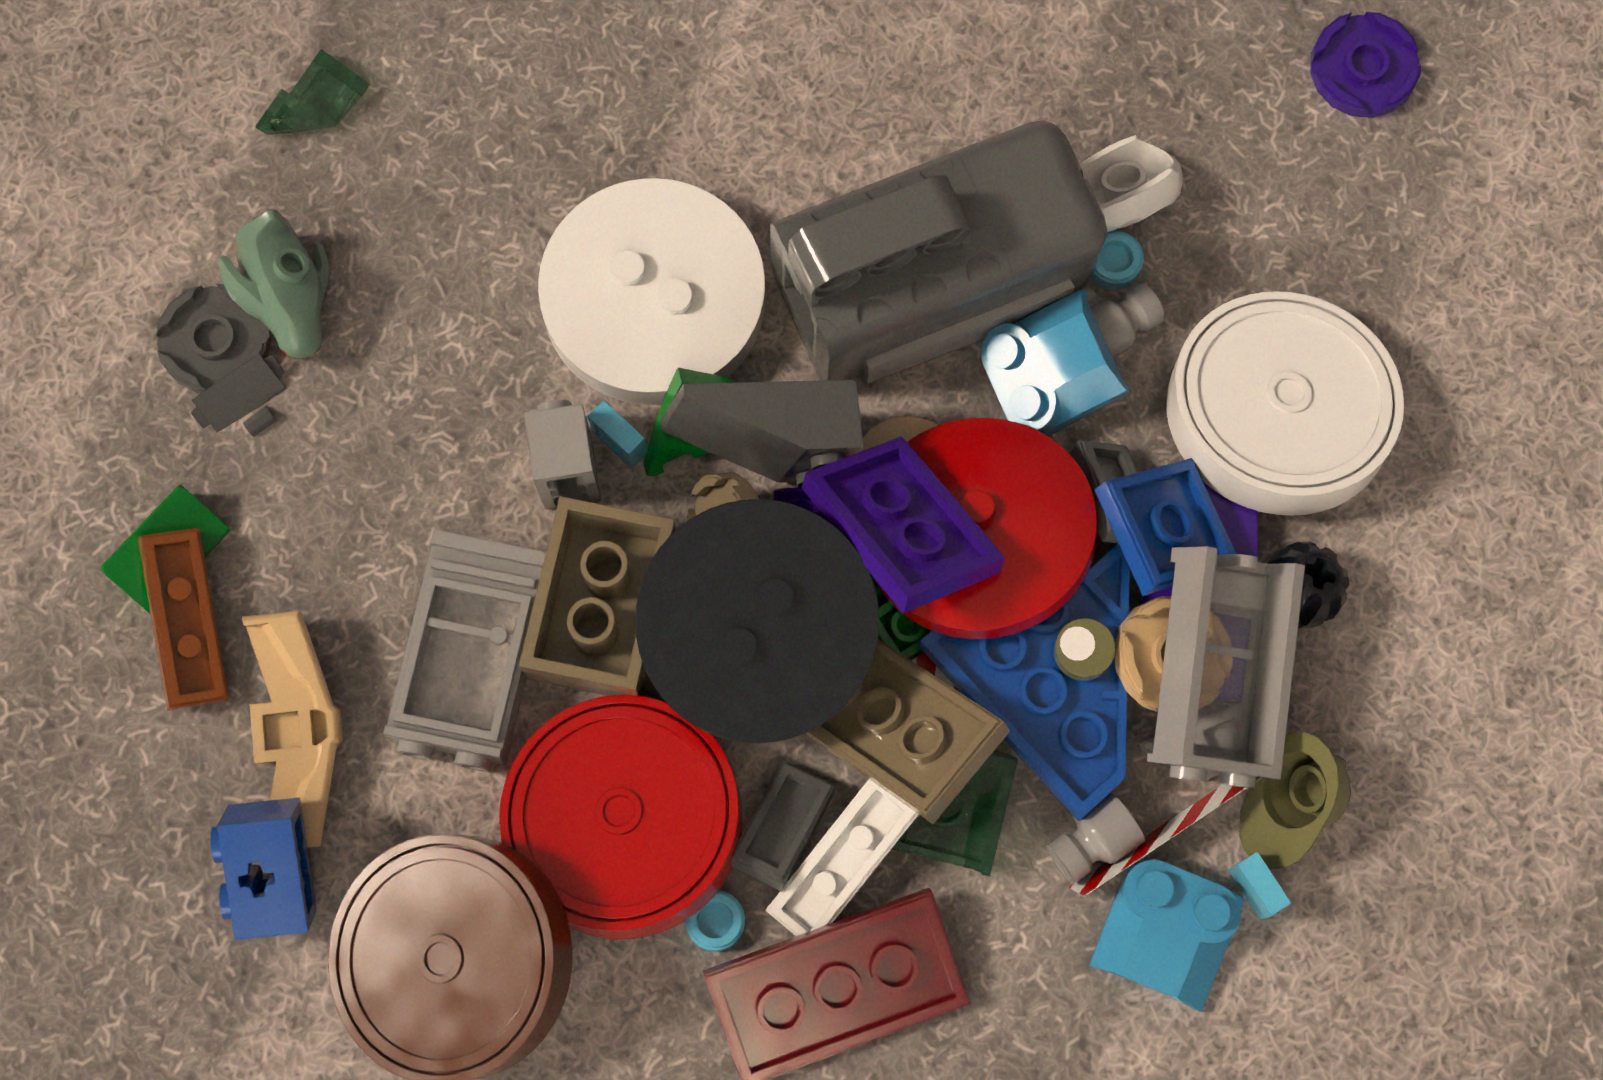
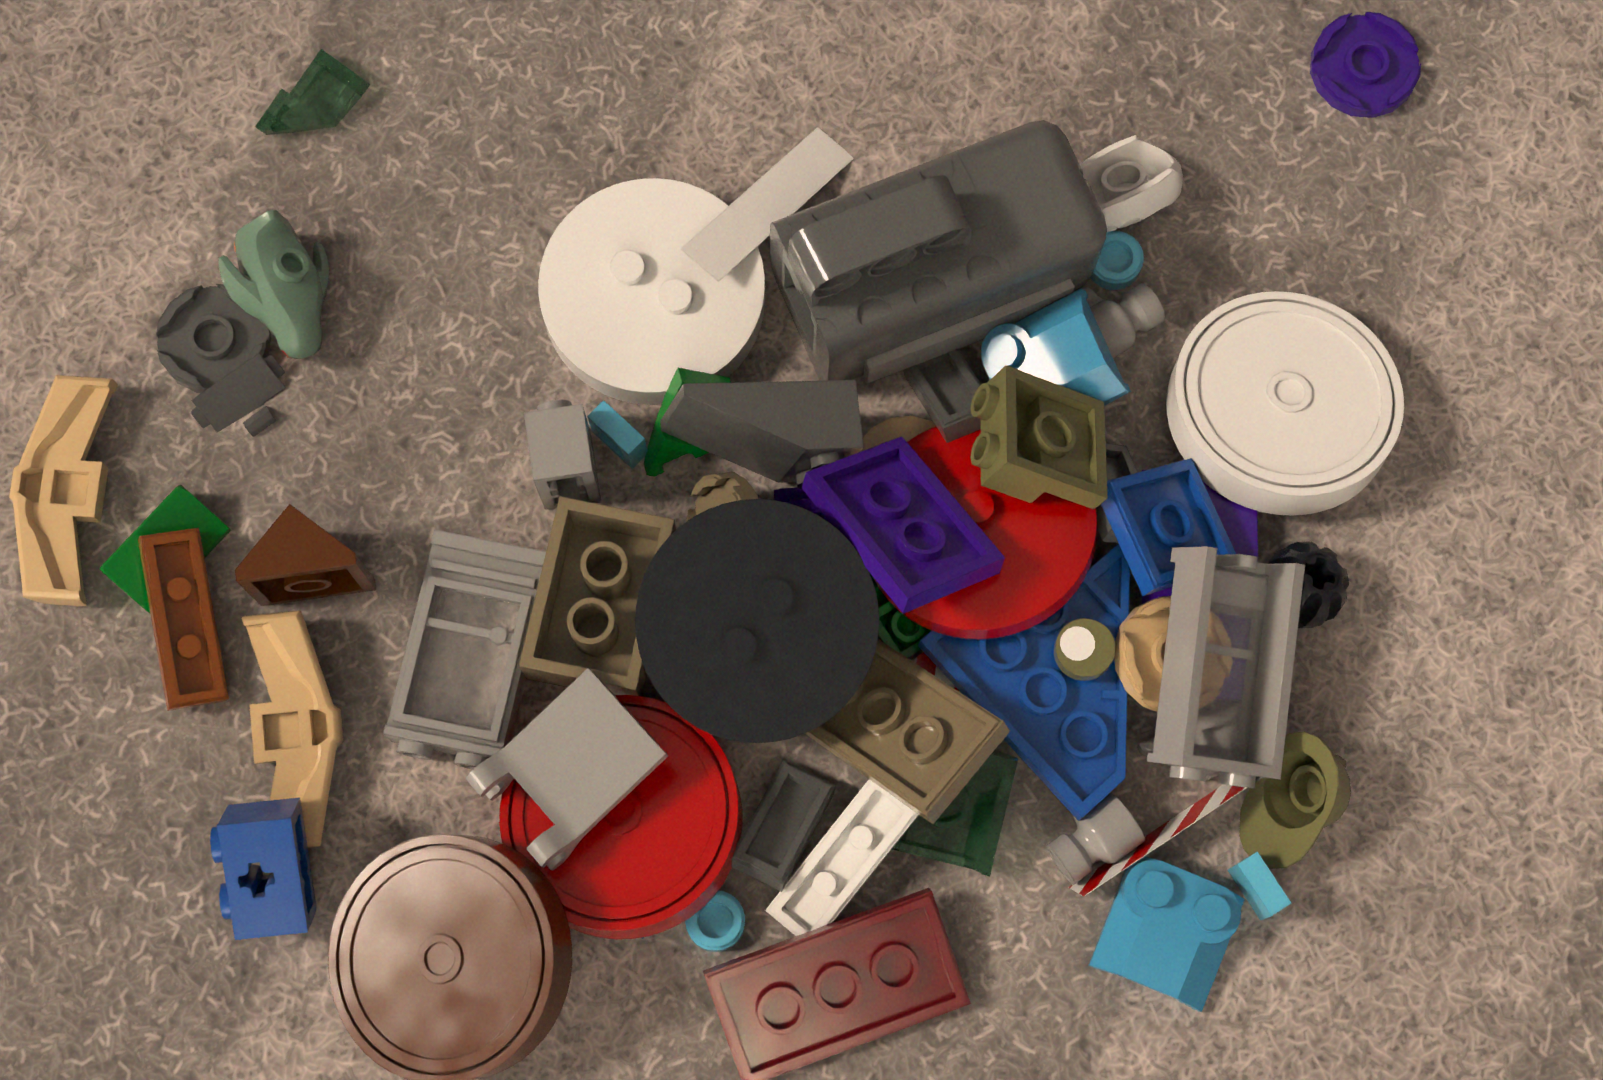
(58, 488): none -> tan plate
(300, 563): none -> reddish brown slope
(573, 763): none -> light grey flag
(771, 198): none -> white sticker
(946, 392): none -> dark grey tile
(1039, 439): none -> olive plate

